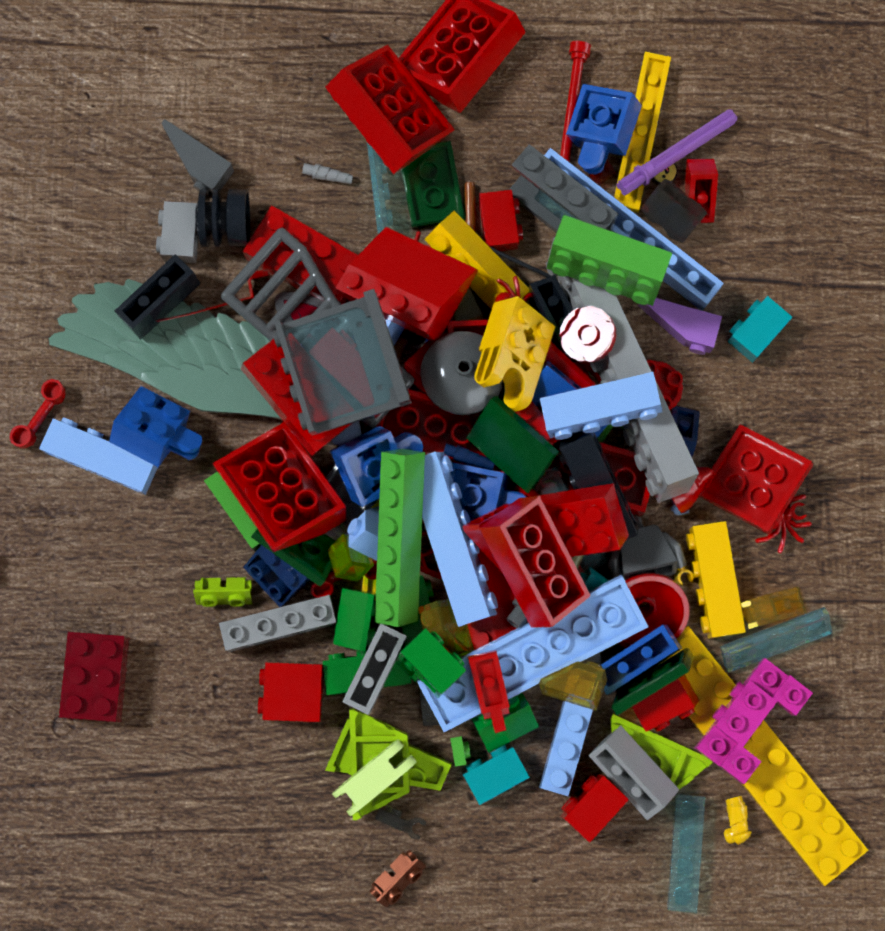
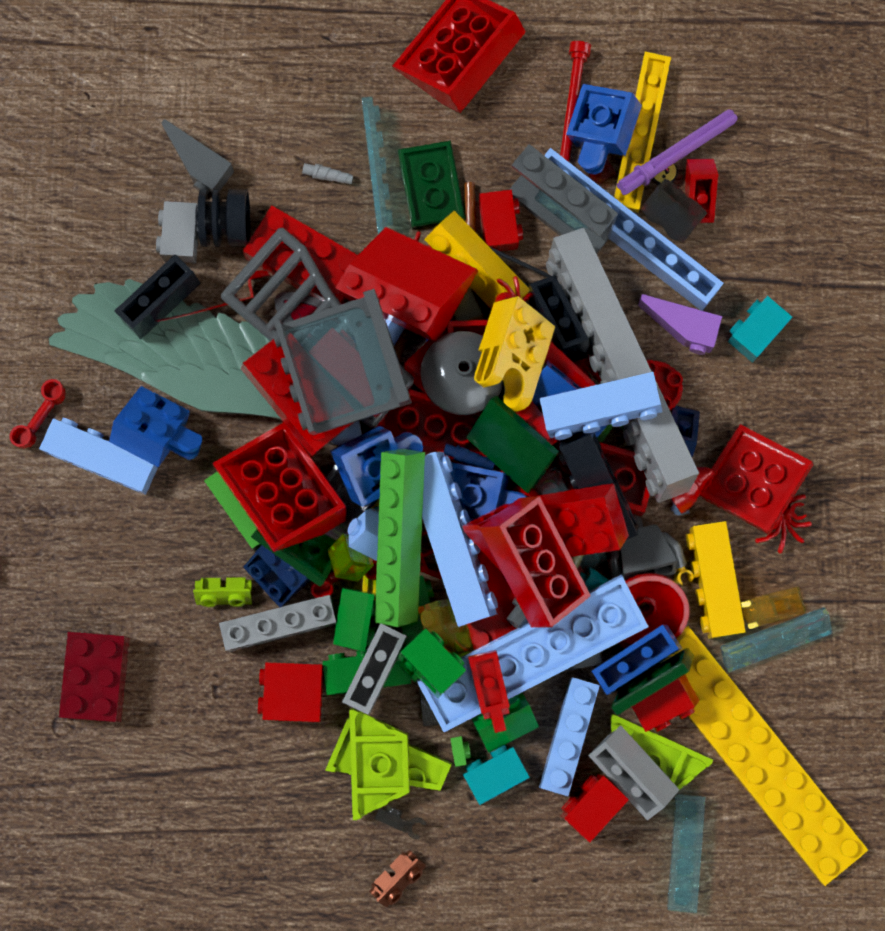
(374, 777): yellowish green piece -> none
(389, 108): red slope -> none
(576, 684): clear yellow slope -> none
(588, 334): tile -> none
(608, 260): bright green brick -> none
(738, 821): yellow arm -> none
(743, 715): dark pink bracket -> none

